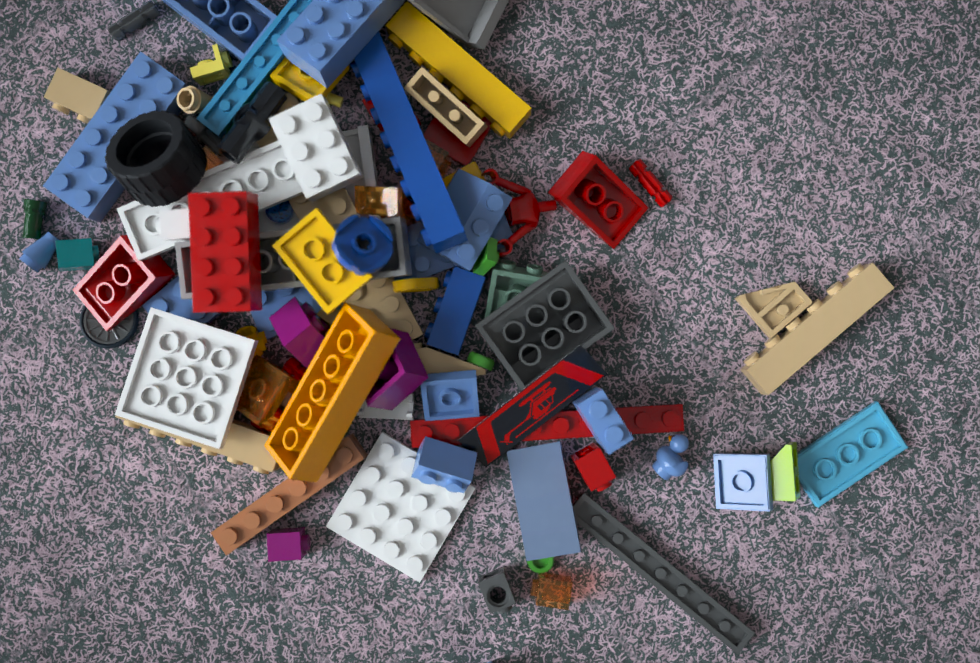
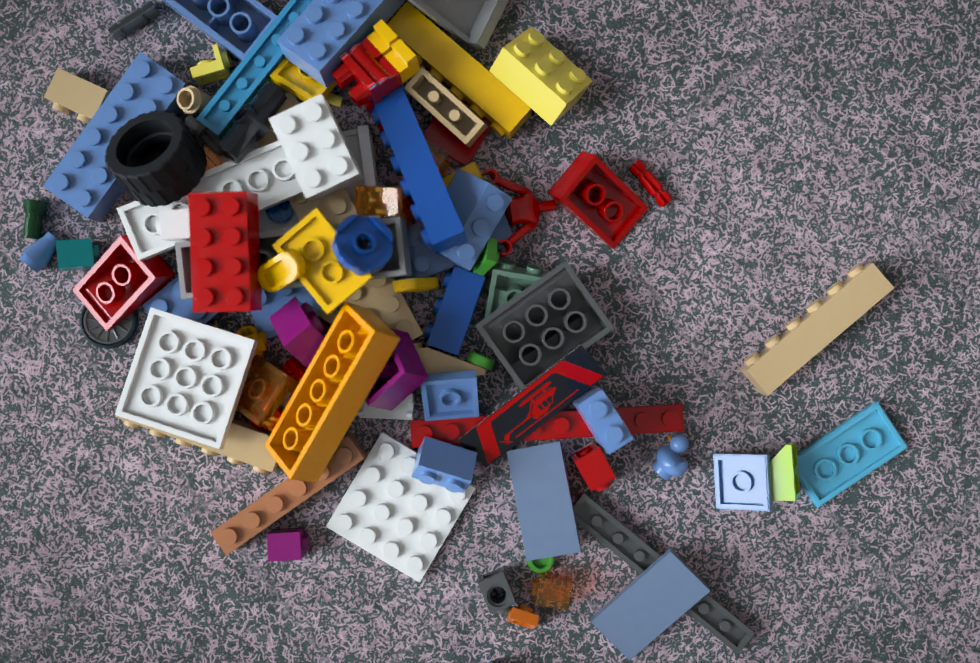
(281, 270): none -> yellow tile
(376, 65): none -> red hips
(523, 616): none -> orange plate
(540, 75): none -> light yellow brick
(650, 604): none -> sand blue tile
(774, 306): tan wing -> none

